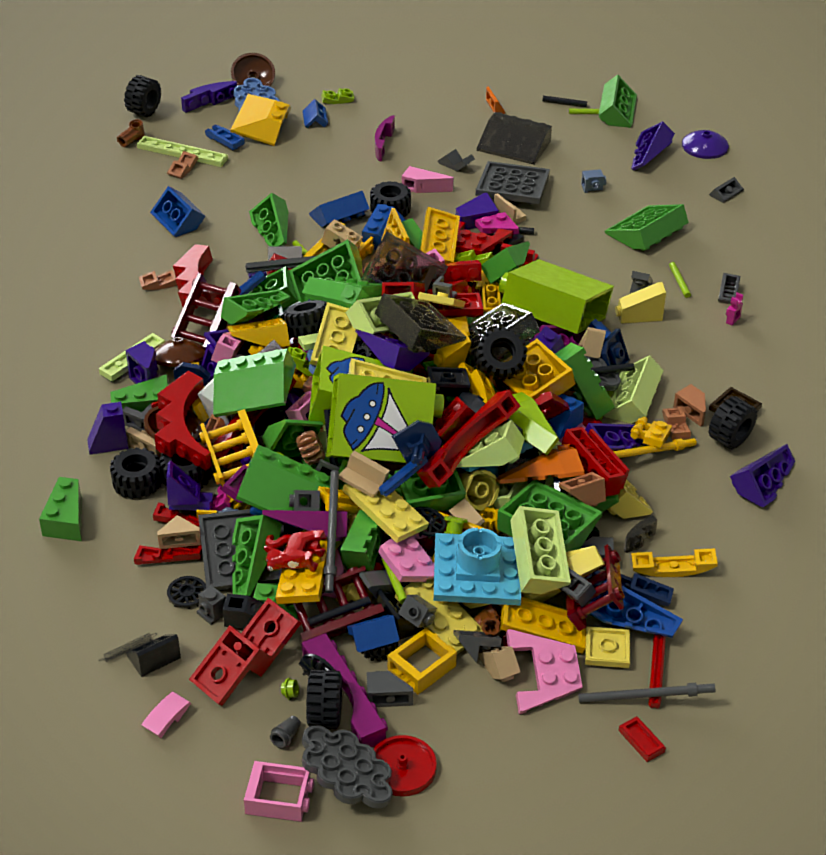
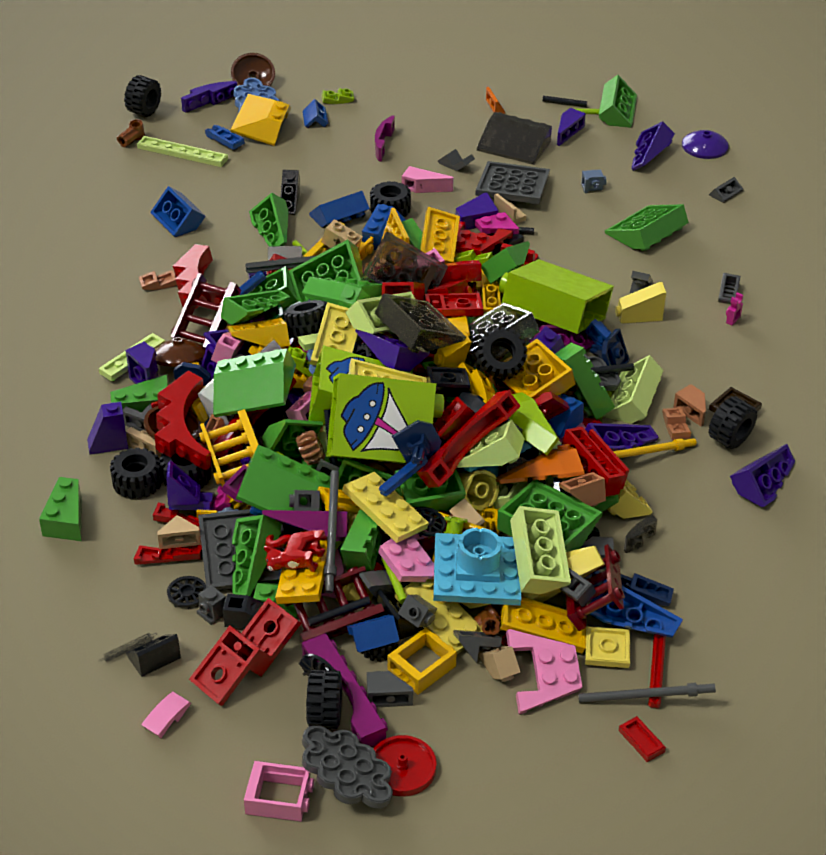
(183, 165): nougat slope -> none
(284, 732): dark grey cone -> none
(290, 189): none -> black slope
(290, 688): lime plate -> none
(364, 474): tan panel -> none
(440, 286): dark grey panel -> none
(441, 298): light yellow plate -> none
(570, 124): none -> dark purple slope
(593, 342): tan slope -> none
(652, 434): yellow plate -> none
(674, 565): yellow slope -> none
(680, 280): lime bar -> none

